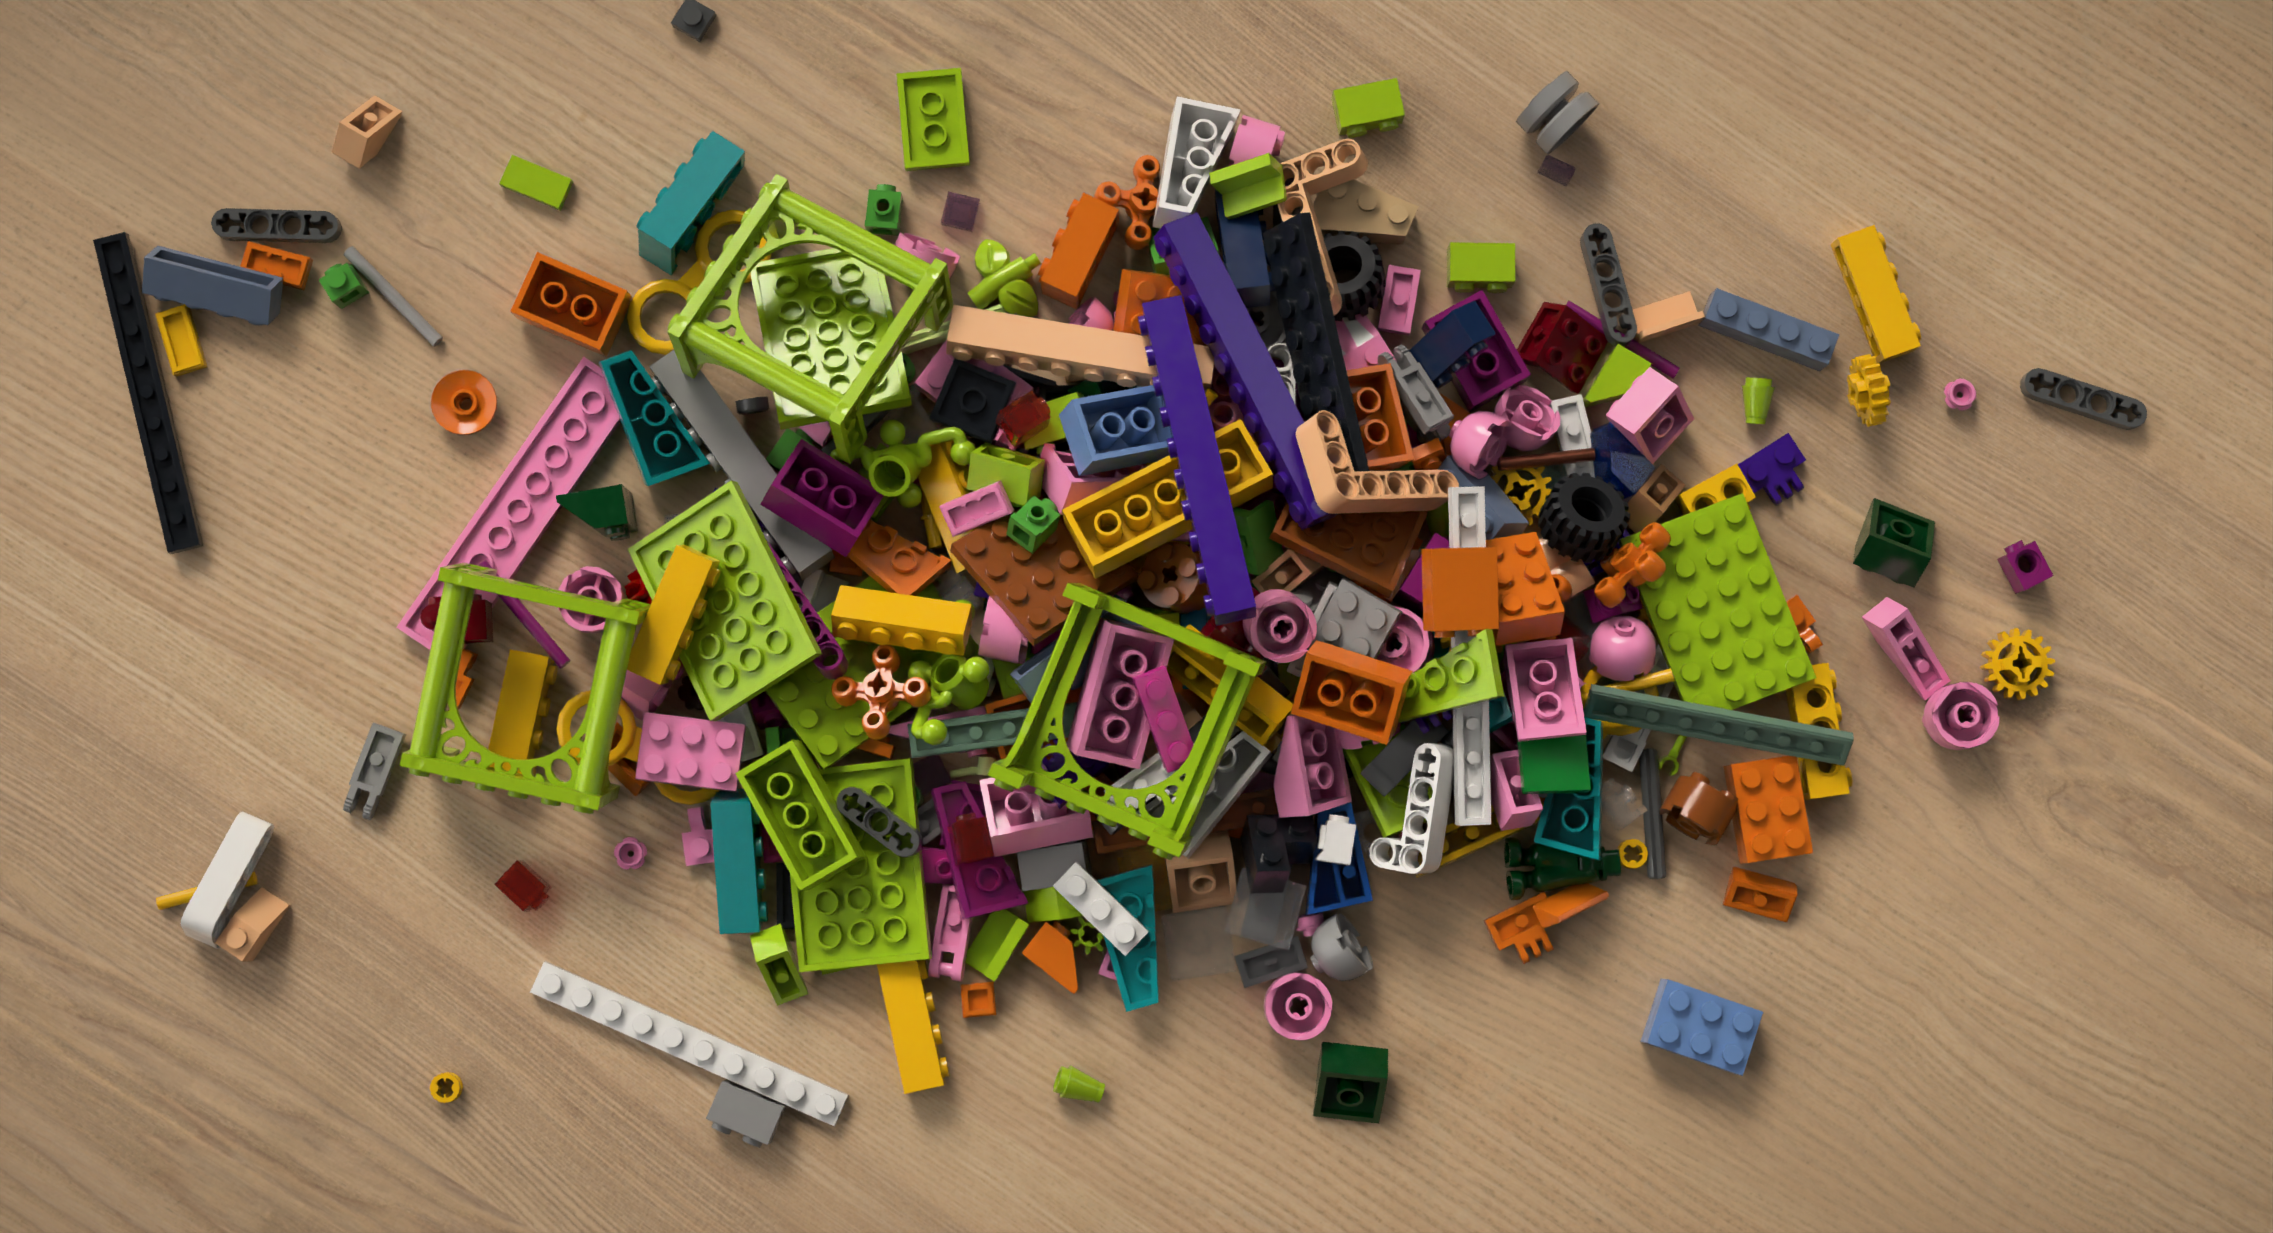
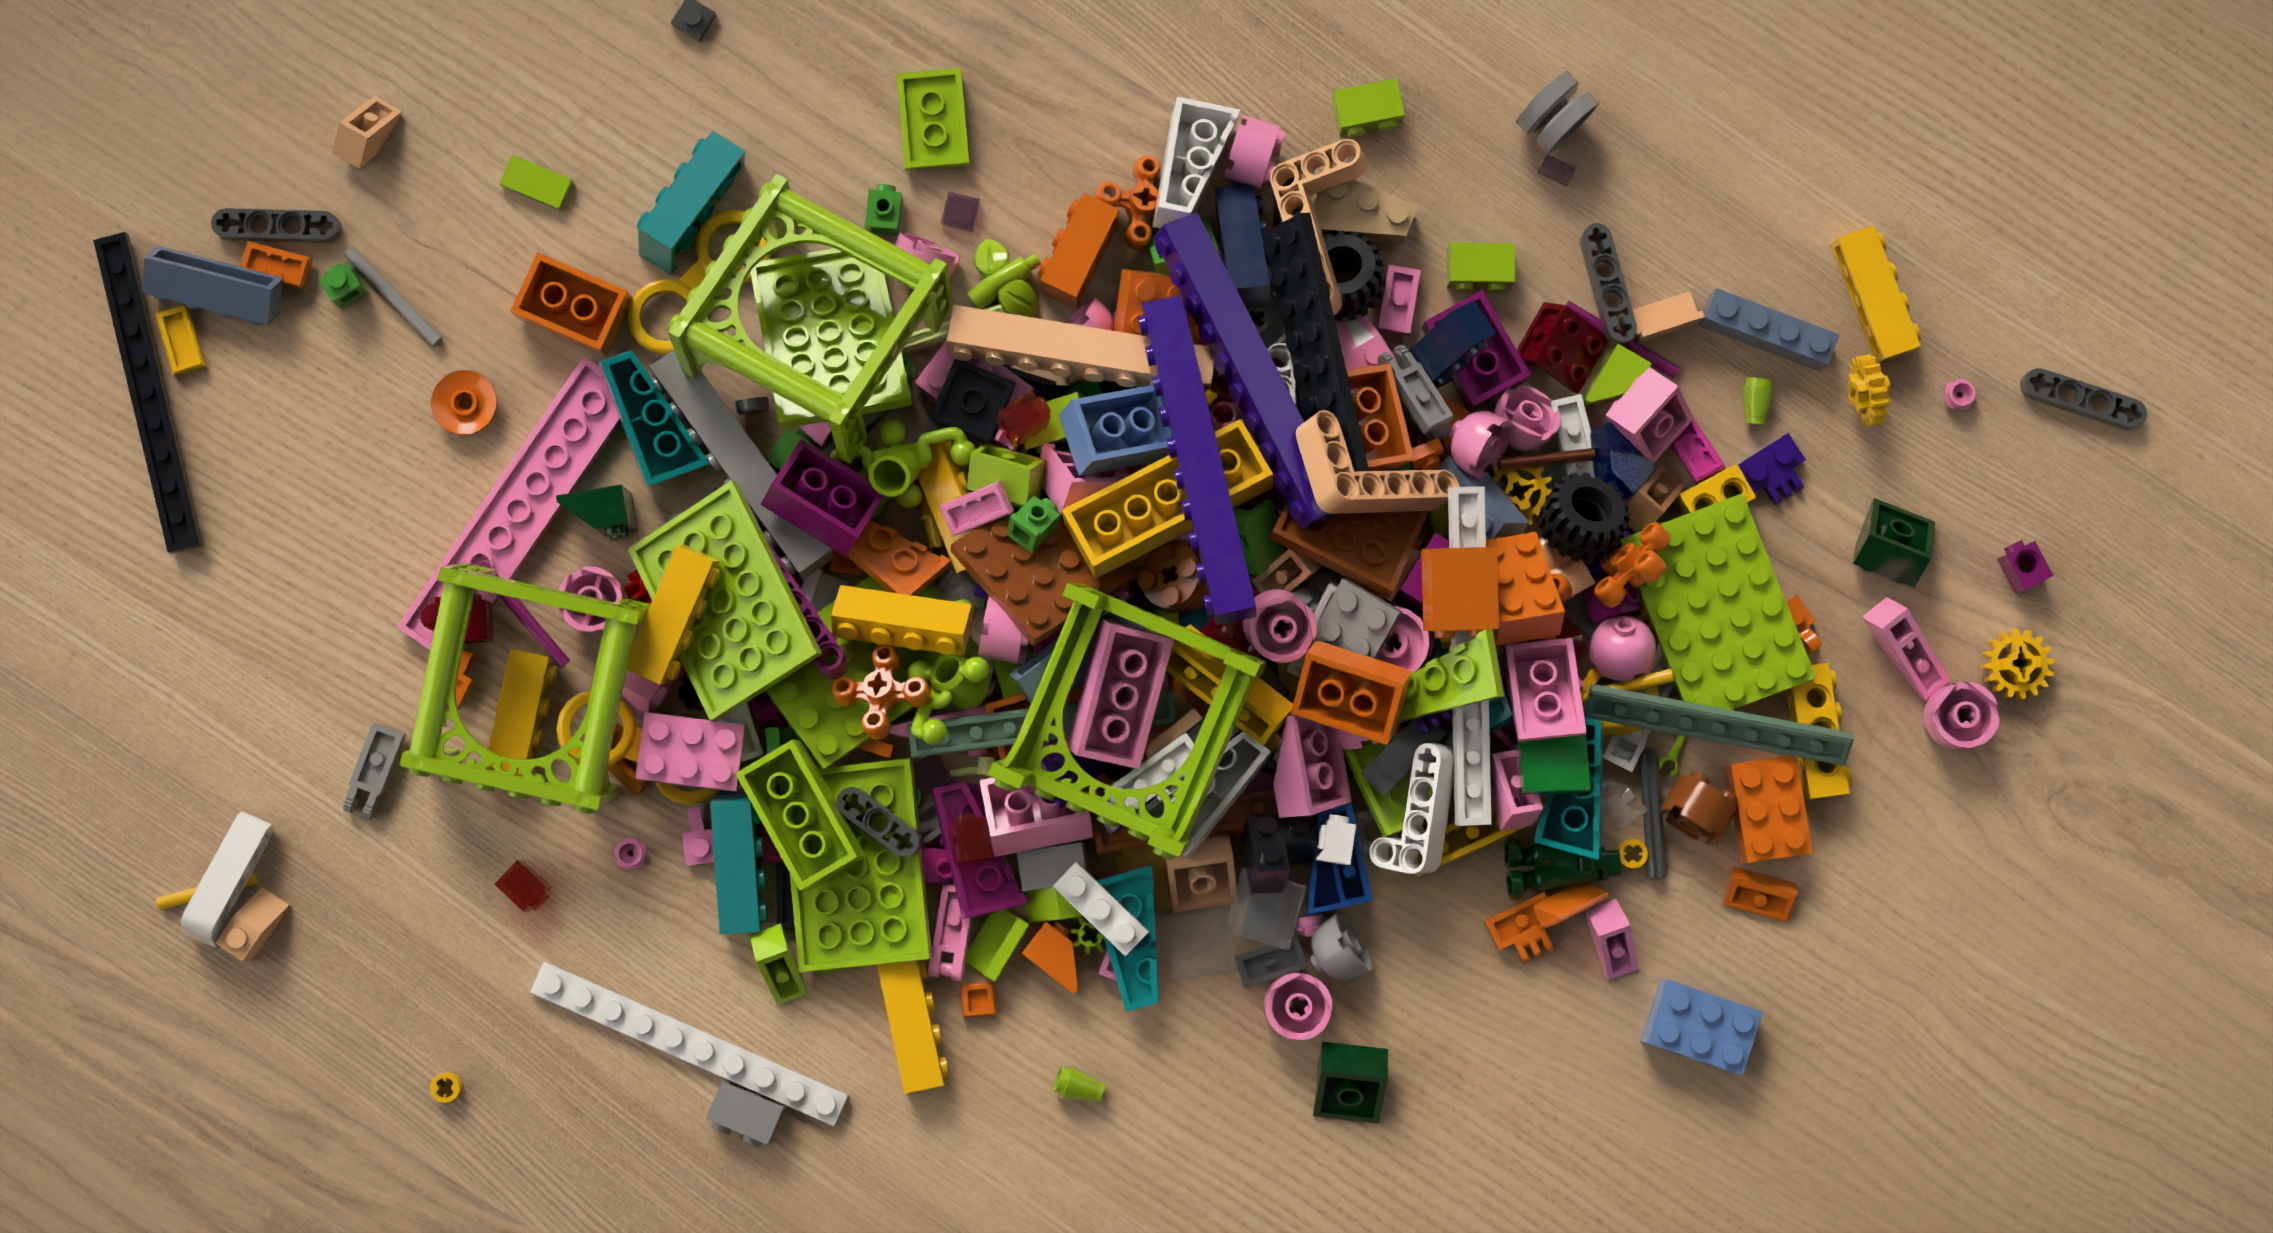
(1164, 717): dark pink plate -> none
(1250, 185): lime panel -> none
(1612, 939): none -> bright pink slope
(1697, 454): none -> dark pink plate

